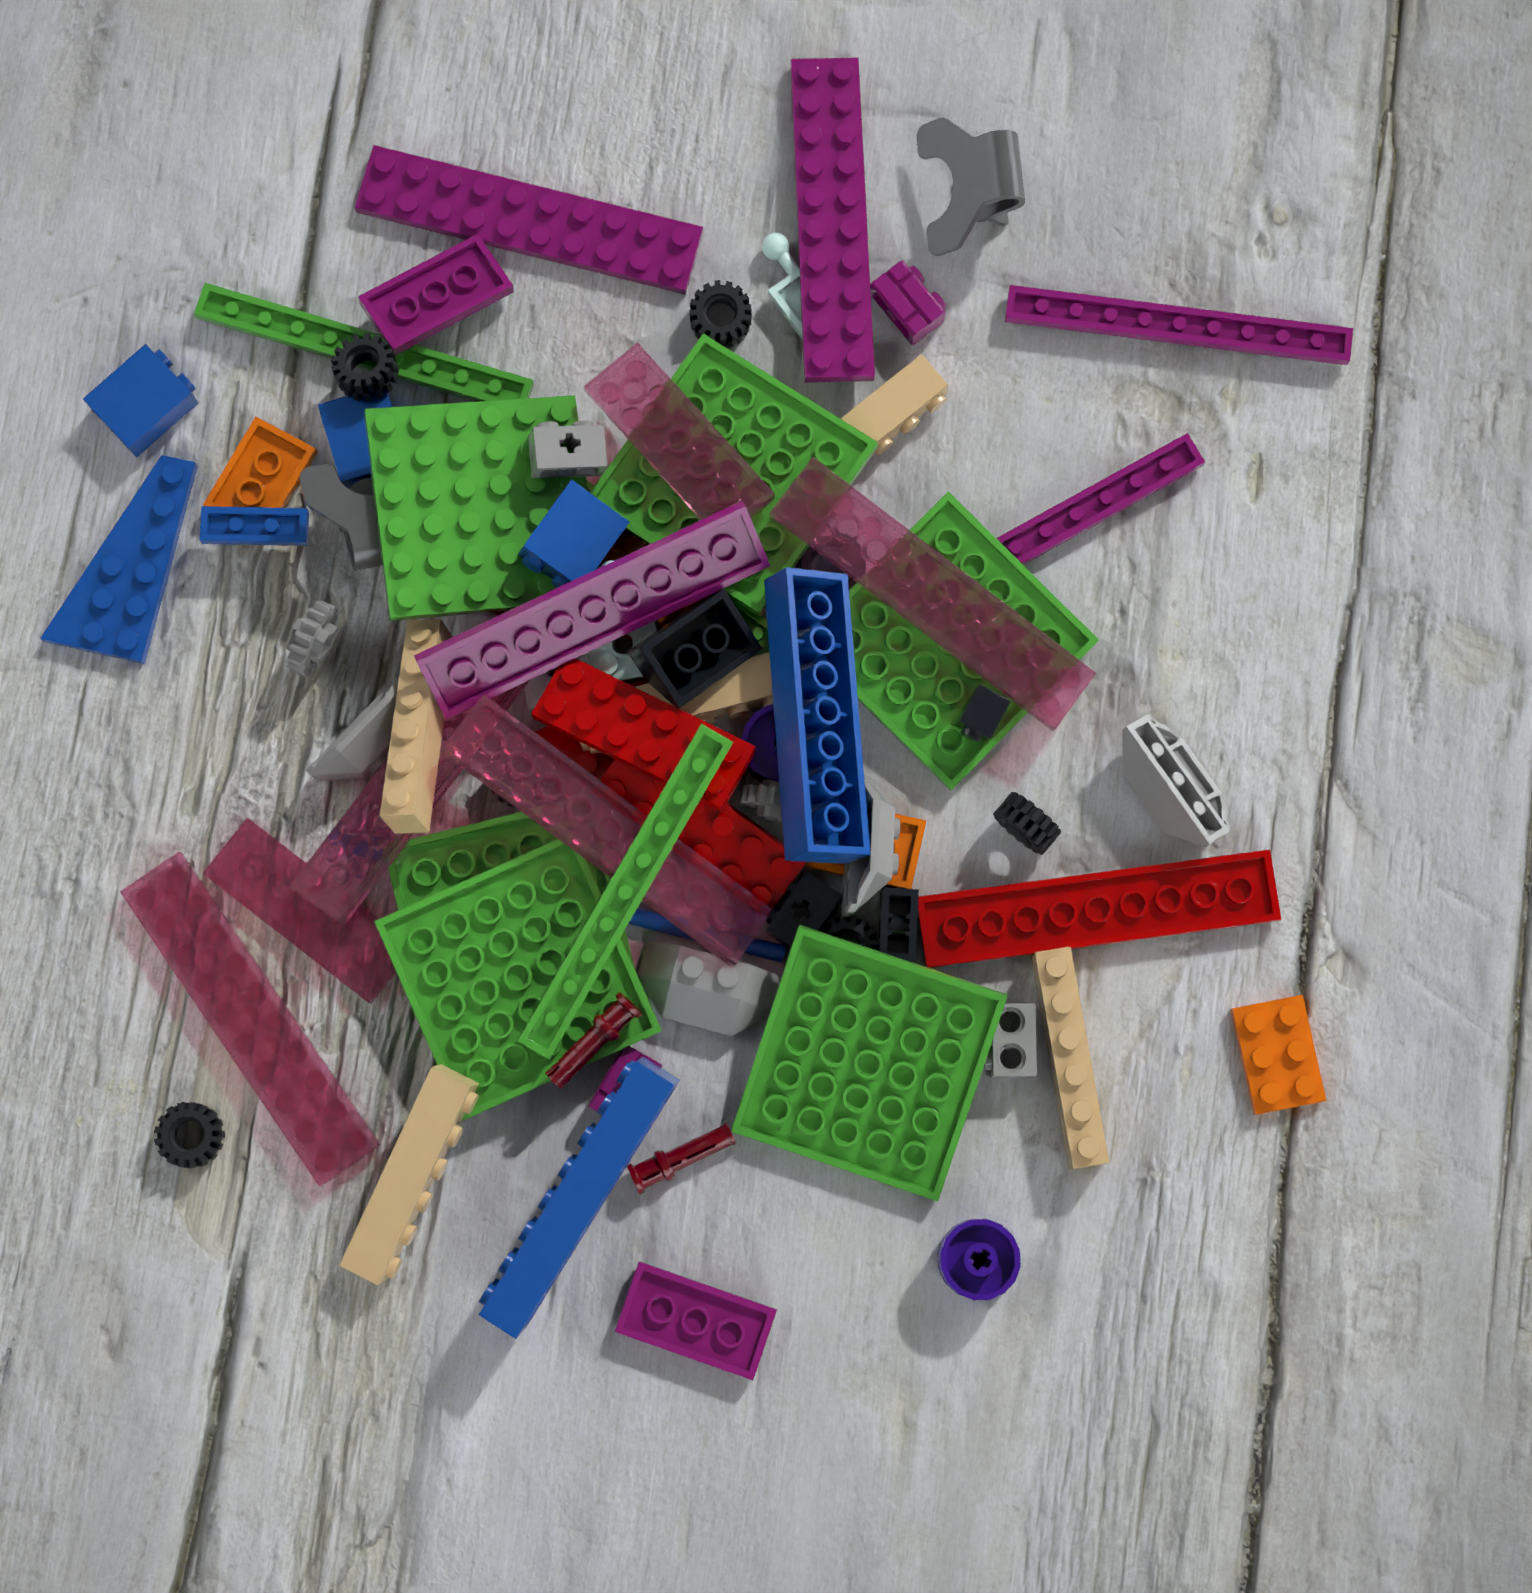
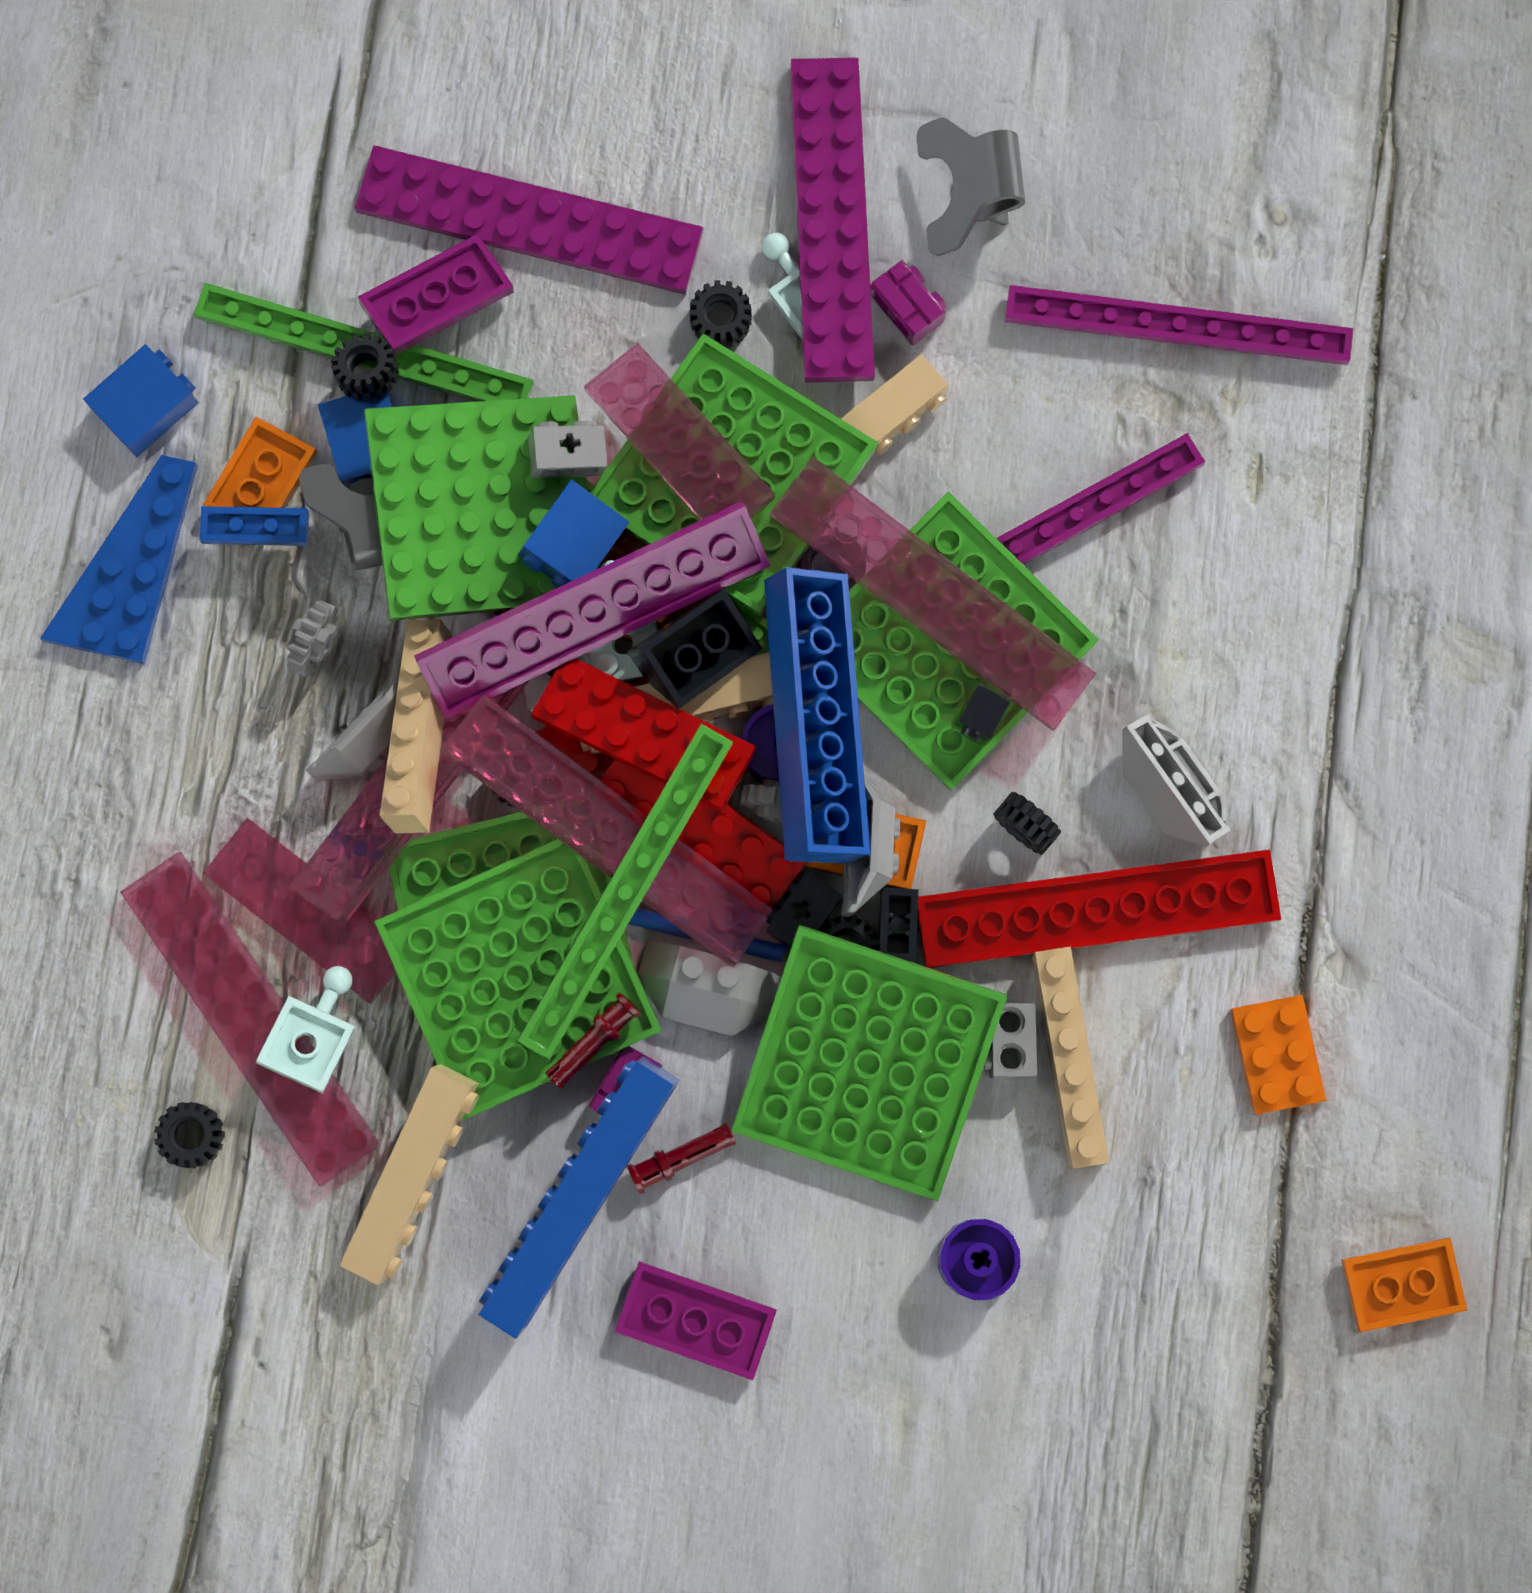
(302, 1019): none -> light aqua plate
(1404, 1284): none -> orange plate

